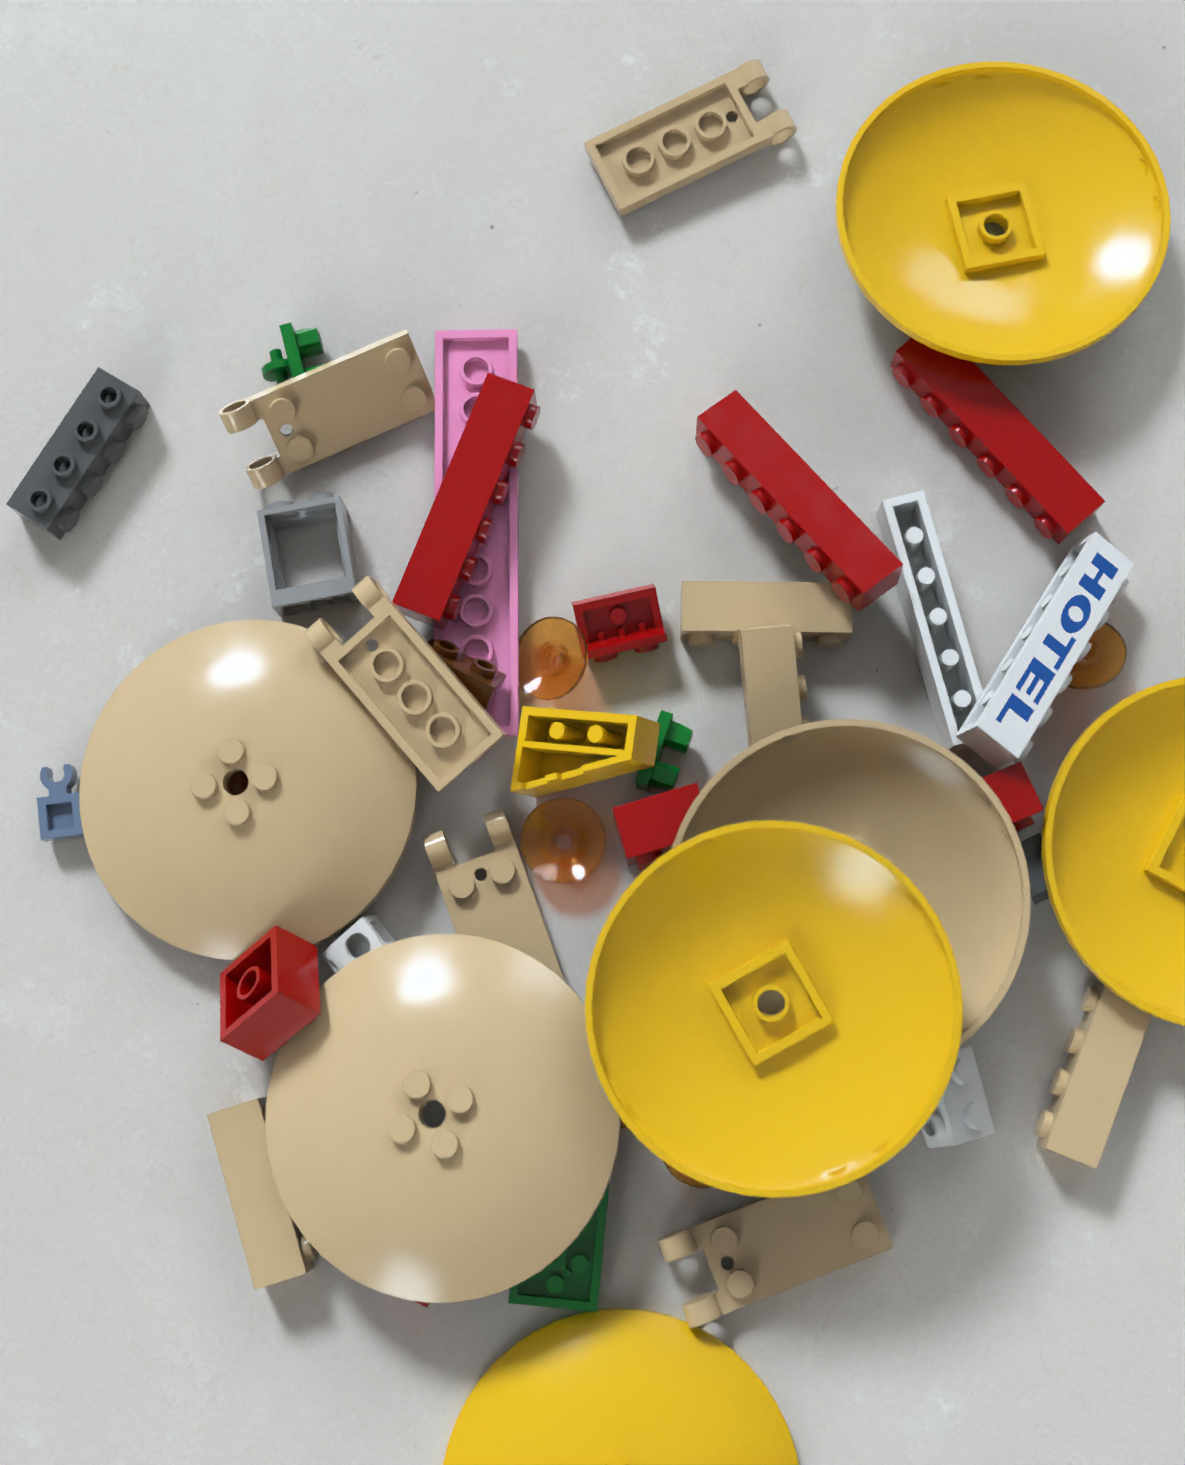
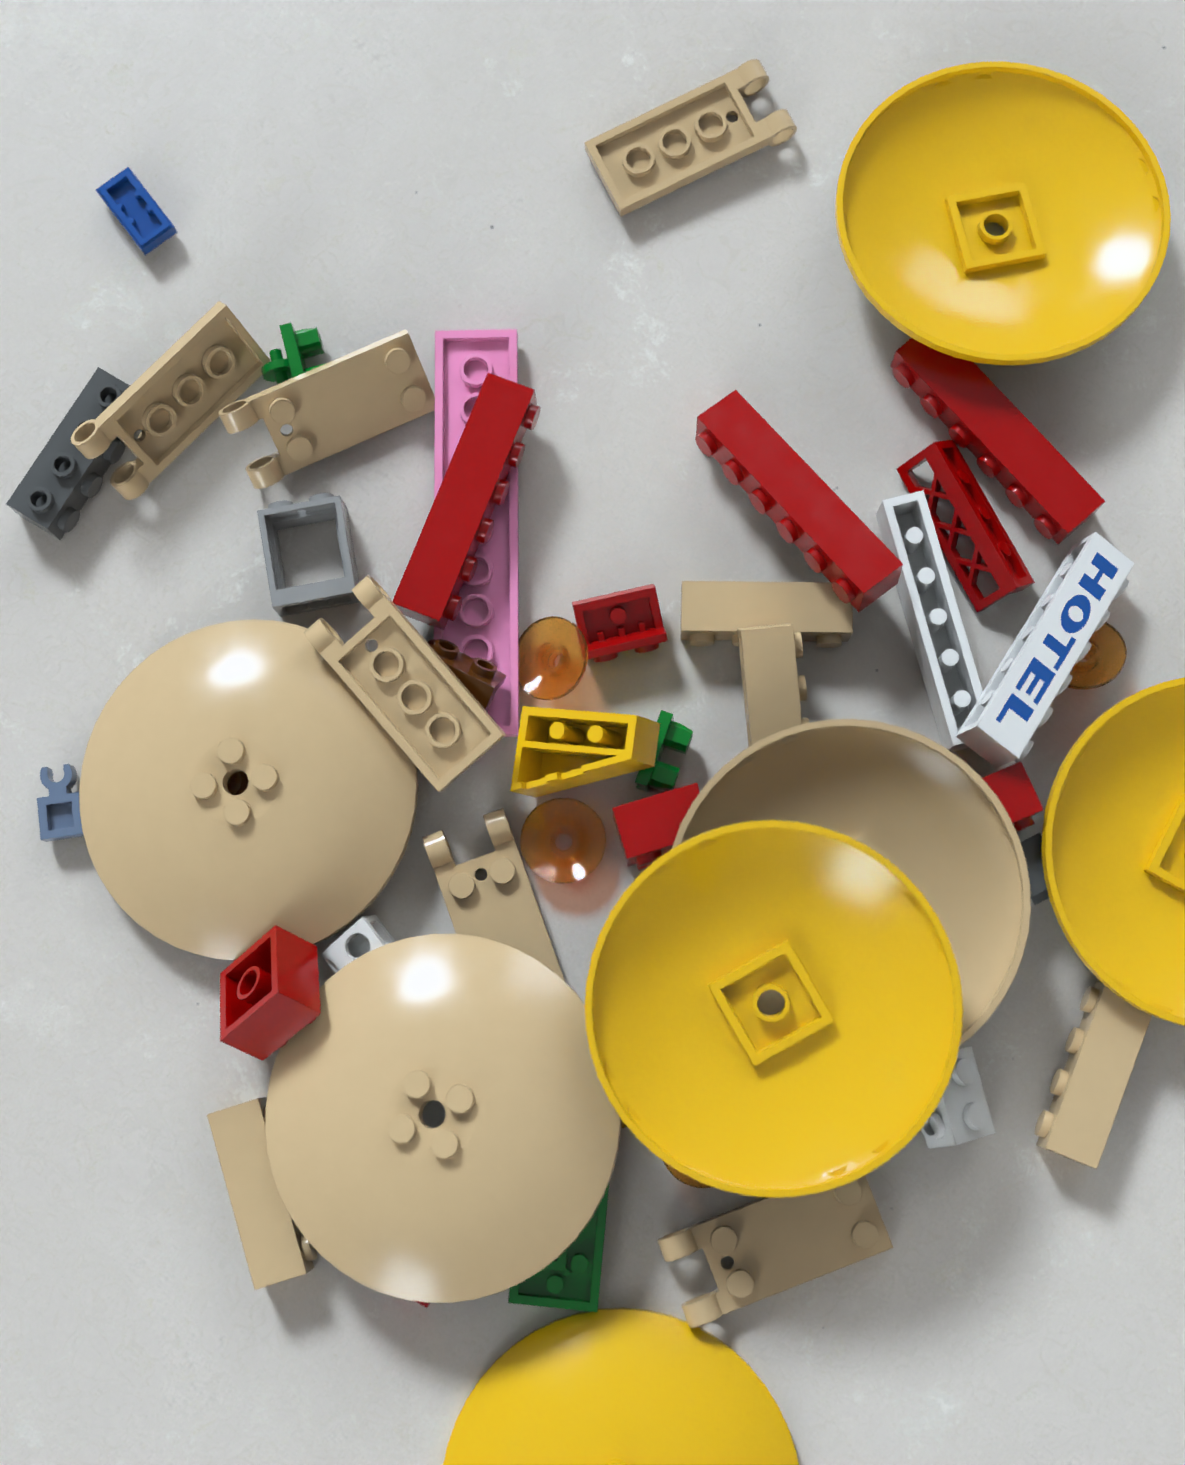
(136, 211): none -> blue plate
(175, 399): none -> tan hinge
(978, 519): none -> red fence

